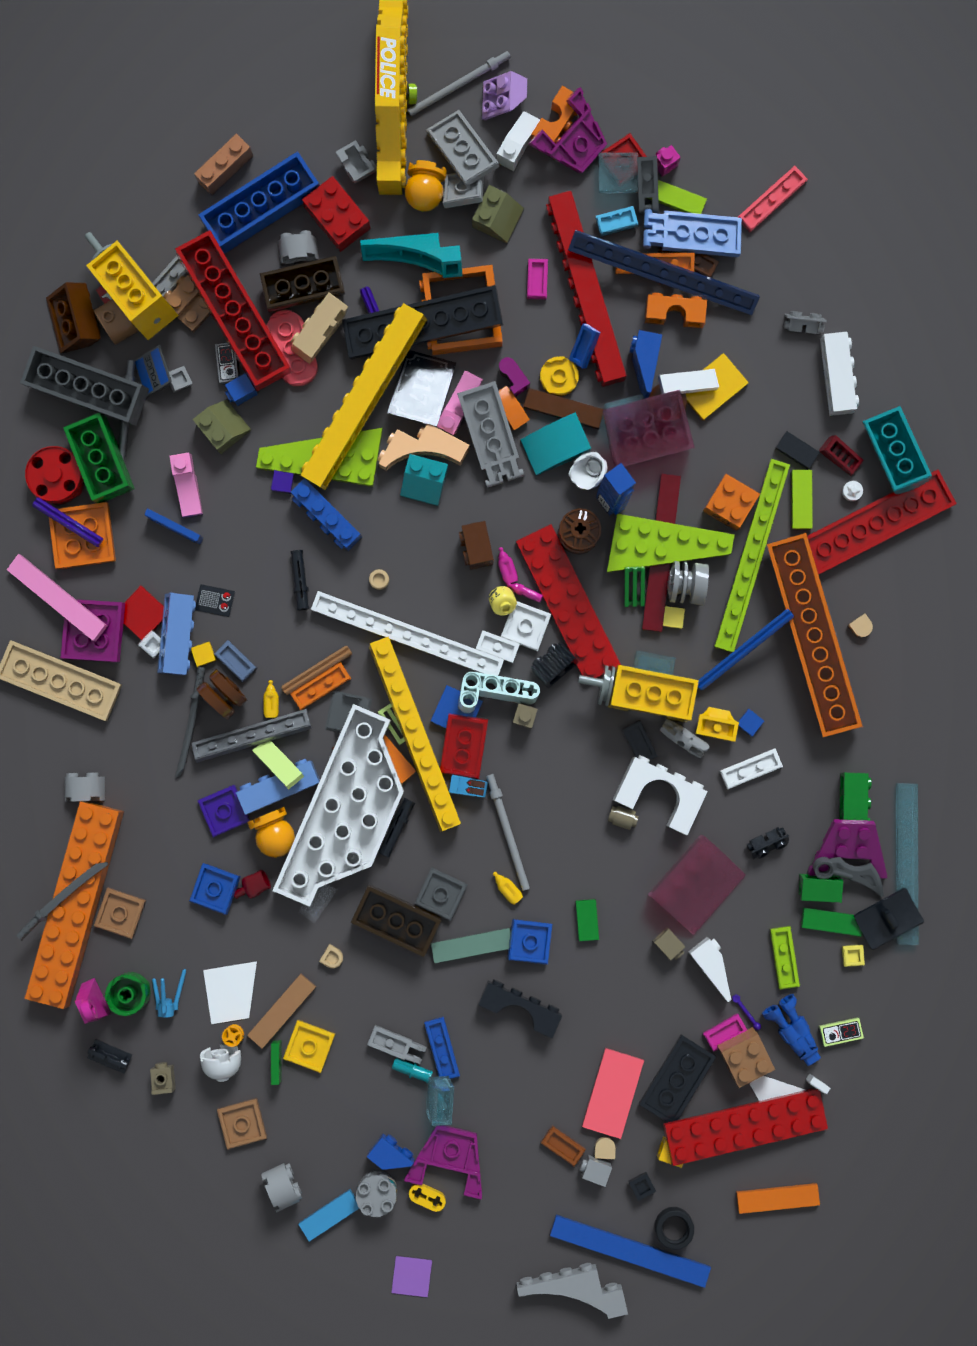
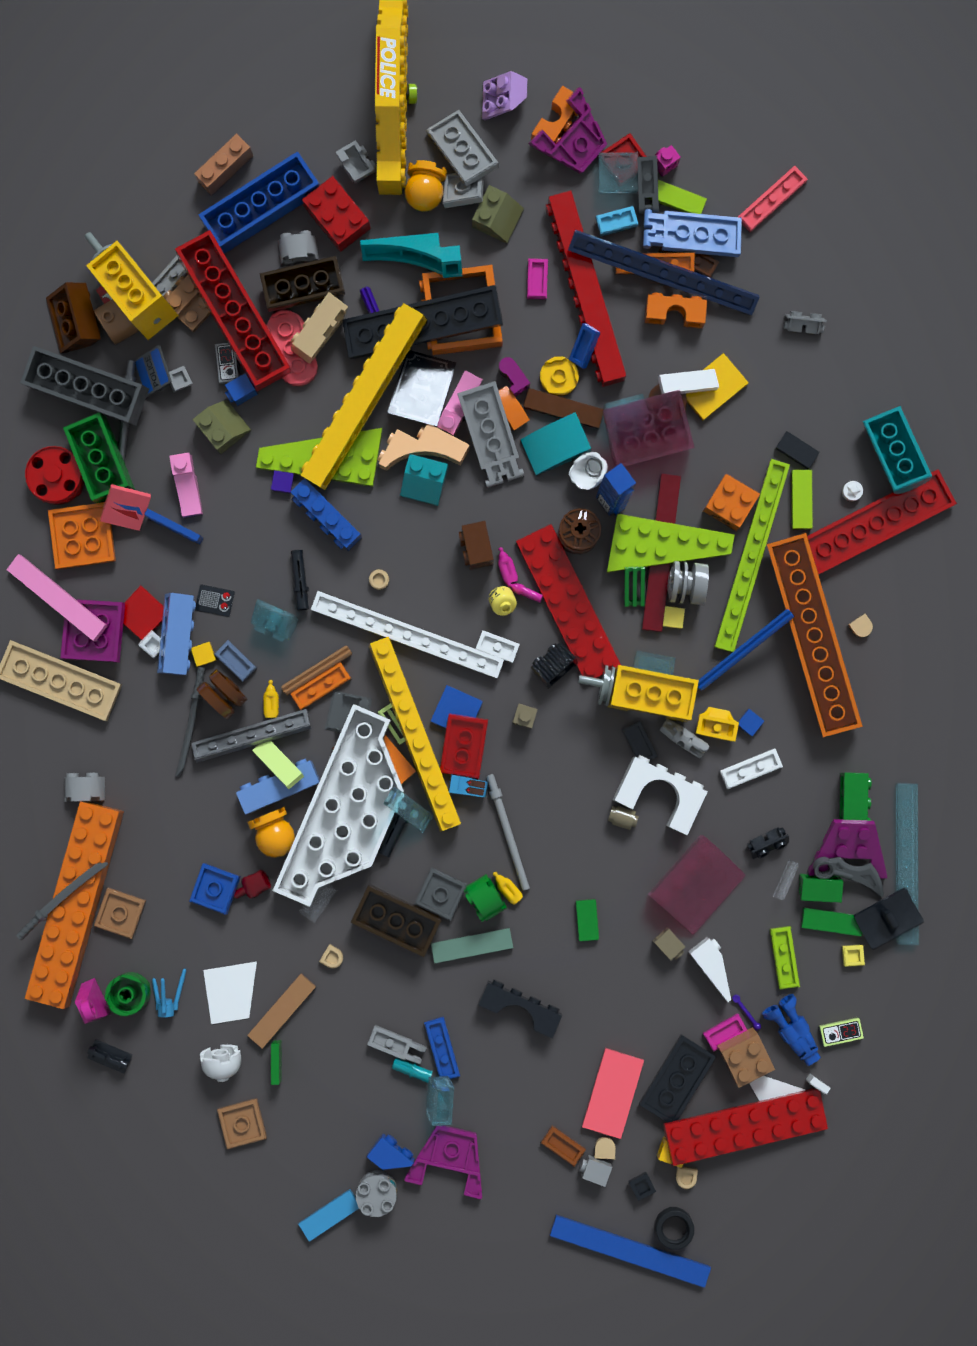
(67, 522): dark purple axle -> none
(125, 507): none -> coral tile
(167, 1072): dark tan brick -> none
(223, 811): dark purple tile -> none
(229, 1037): light orange wheel -> none
(274, 620): none -> clear light blue slope
(280, 1186): light grey brick -> none
(309, 1046): yellow tile -> none
(408, 809): none -> clear light blue tile
(411, 1276): medium lavender sticker -> none
(425, 1201): yellow beam -> none
(485, 897): none -> green brick
(491, 65): light grey bar -> none
(499, 692): light aqua beam -> none
(516, 141): white slope -> none
(526, 626): white tile -> none
(529, 941): blue plate -> none
(578, 1284): light grey arch -> none
(644, 358): blue slope -> none
(686, 1177): none -> tan tile
(778, 1198): orange tile -> none
(786, 880): none -> clear tile
(838, 373): white brick -> none
(839, 444): dark red slope -> none

